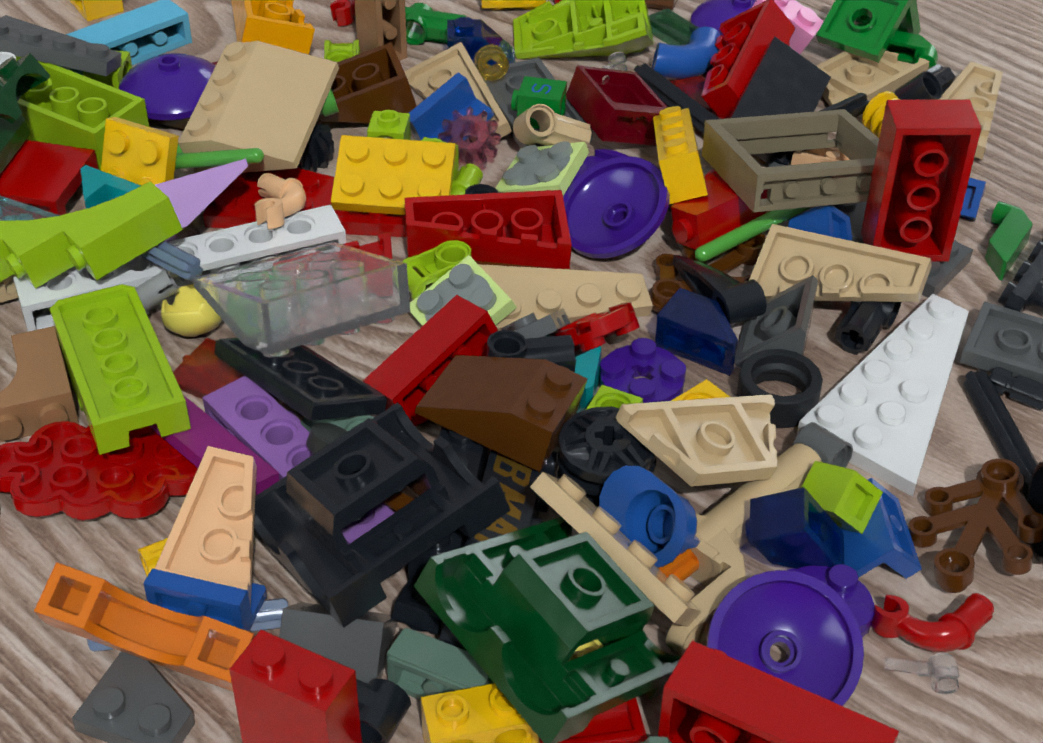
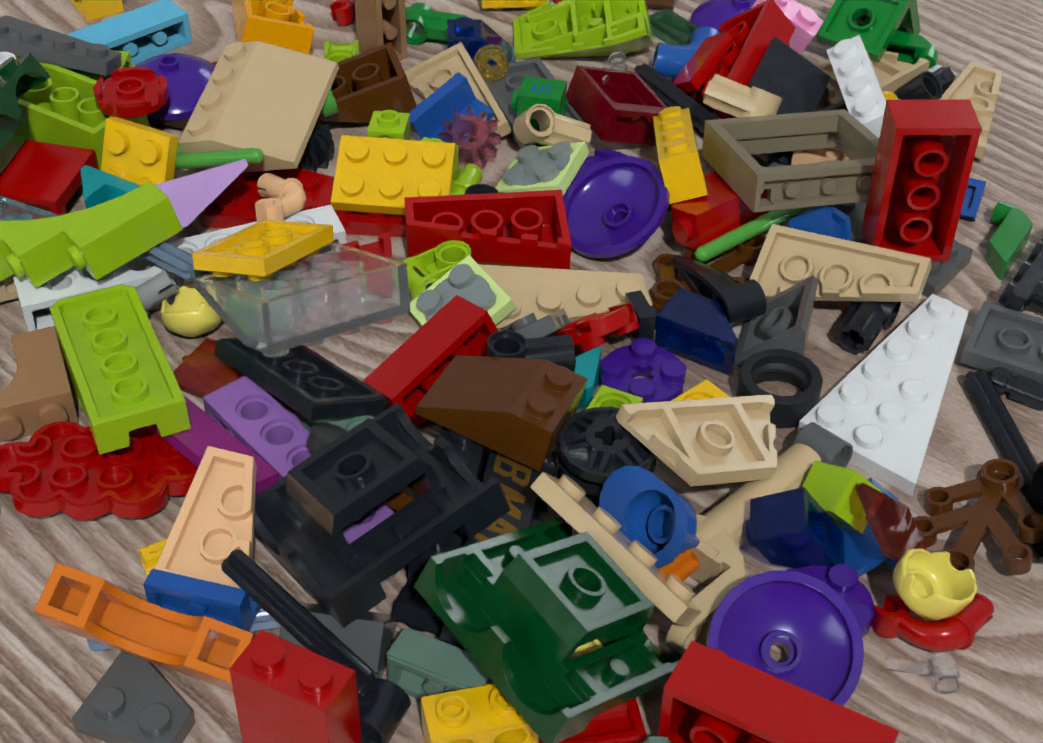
(131, 92): none -> red tile
(263, 249): none -> yellow plate
(295, 617): none -> black axle
(645, 315): none -> black plate
(703, 62): none -> red tile
(739, 99): none -> tan piece
(858, 82): none -> white arch
(890, 522): none -> clear red piece
(932, 585): none -> light yellow hair

